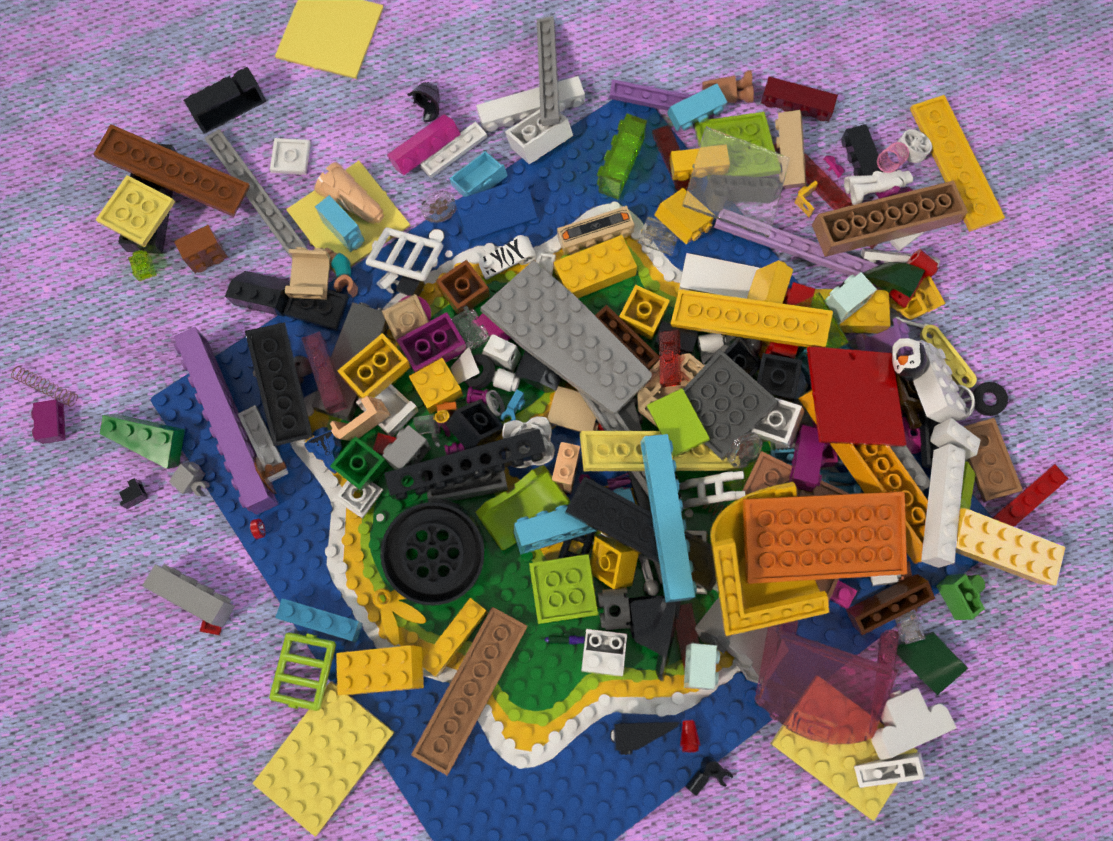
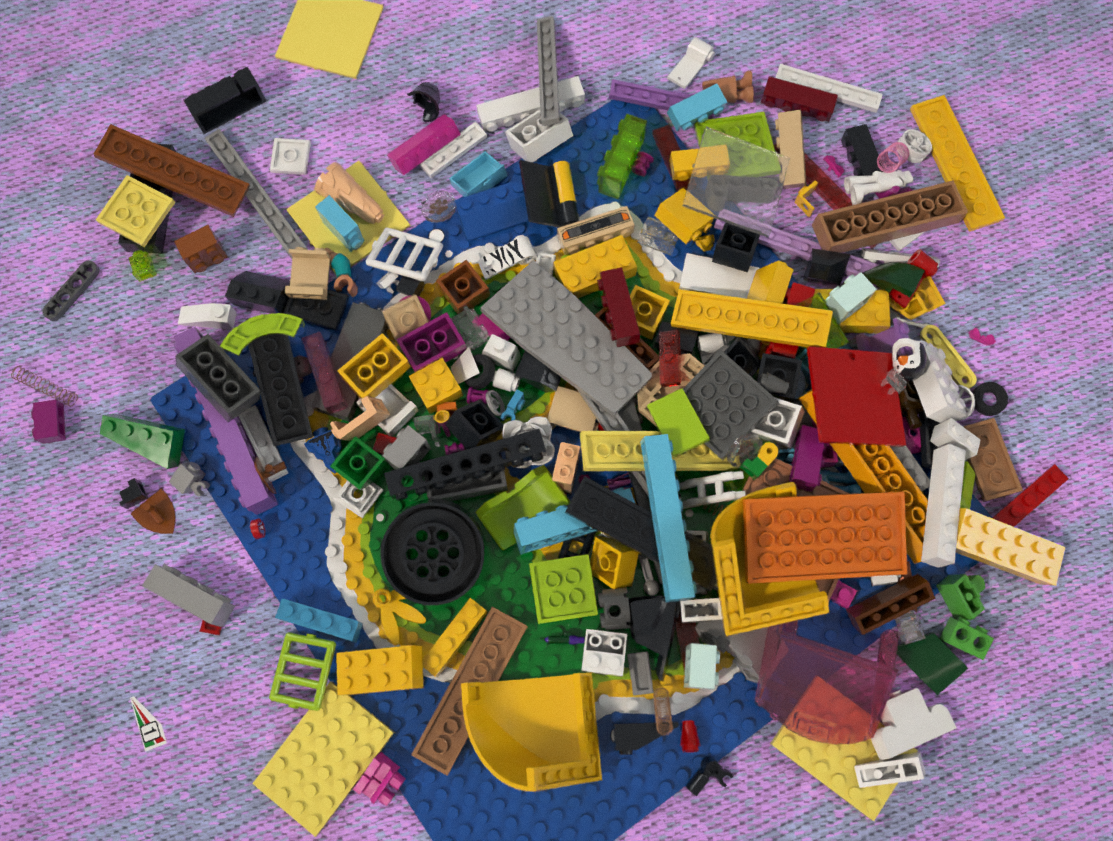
(68, 288): none -> dark grey beam
(149, 727): none -> sticker
(156, 513): none -> dark orange shield
(208, 315): none -> white slope
(218, 377): none -> dark grey brick
(258, 327): none -> lime panel
(377, 777): none -> dark pink hips
(535, 730): none -> yellow panel
(549, 193): none -> black door
(619, 307): none -> dark red brick
(640, 673): none -> light grey tile
(642, 163): none -> magenta bush
(659, 713): none -> medium nougat piece
(695, 58): none -> white door
(700, 610): none -> white torso
(705, 242): none -> yellow piece
(735, 247): none -> black brick
(765, 456): none -> leg
(773, 384): none -> dark grey cone
(826, 266): none -> black slope
(846, 93): none -> white plate
(895, 380): none -> clear tile
(966, 638): none -> bright green brick
(986, 340): none -> dark pink piece

